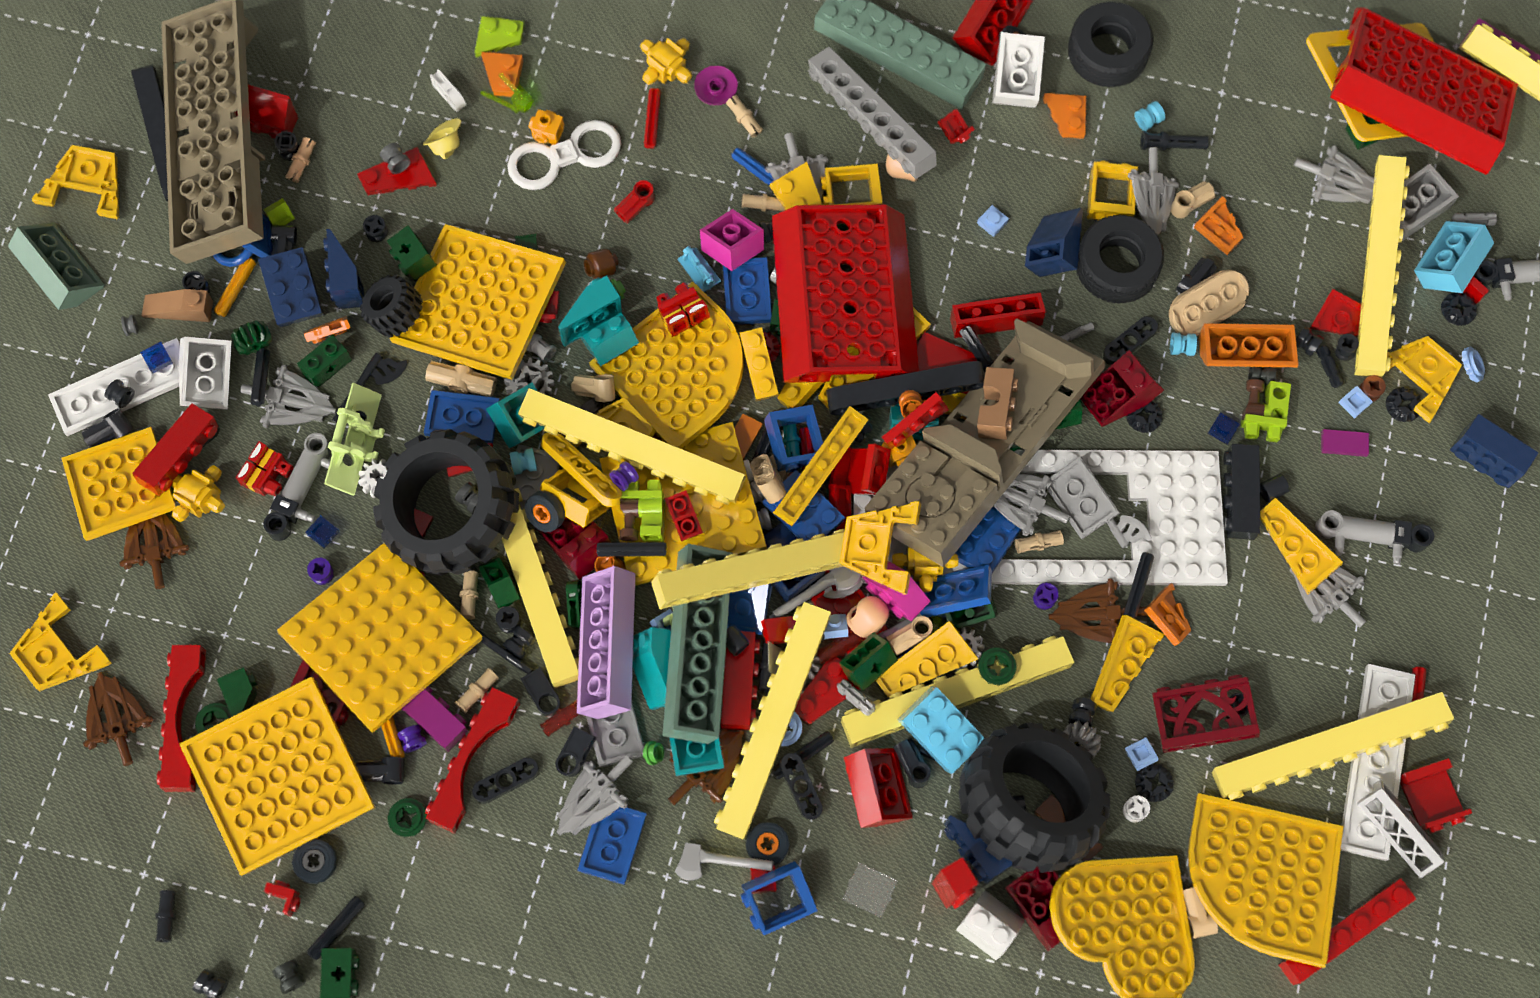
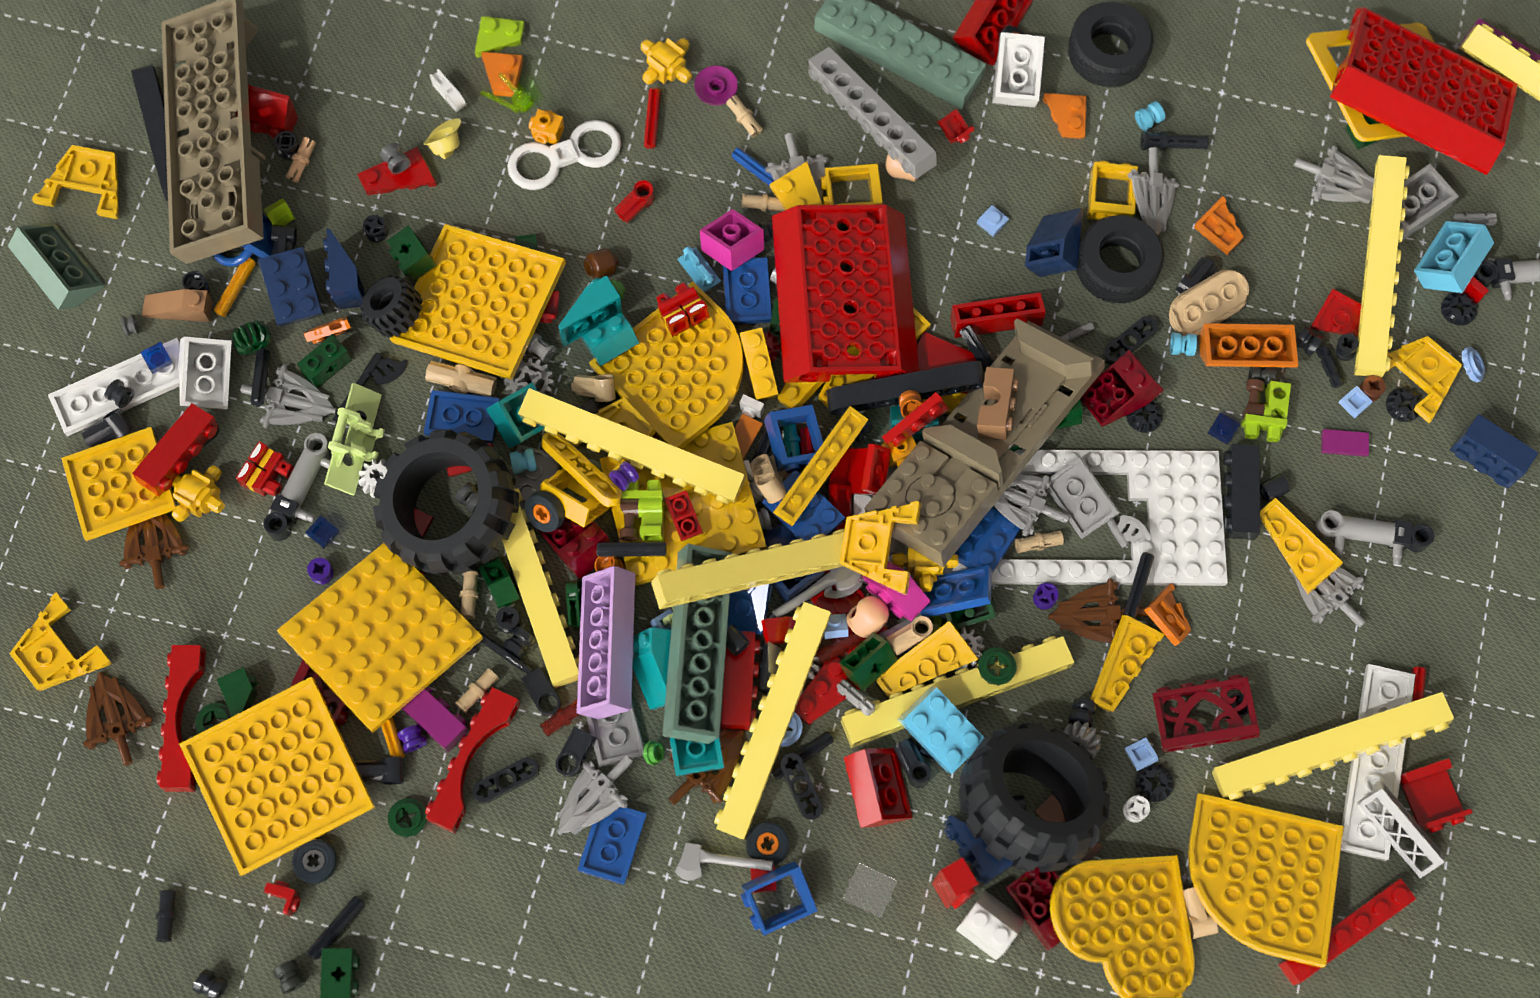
(751, 407): none -> white plate
(1192, 199): tan piece -> none

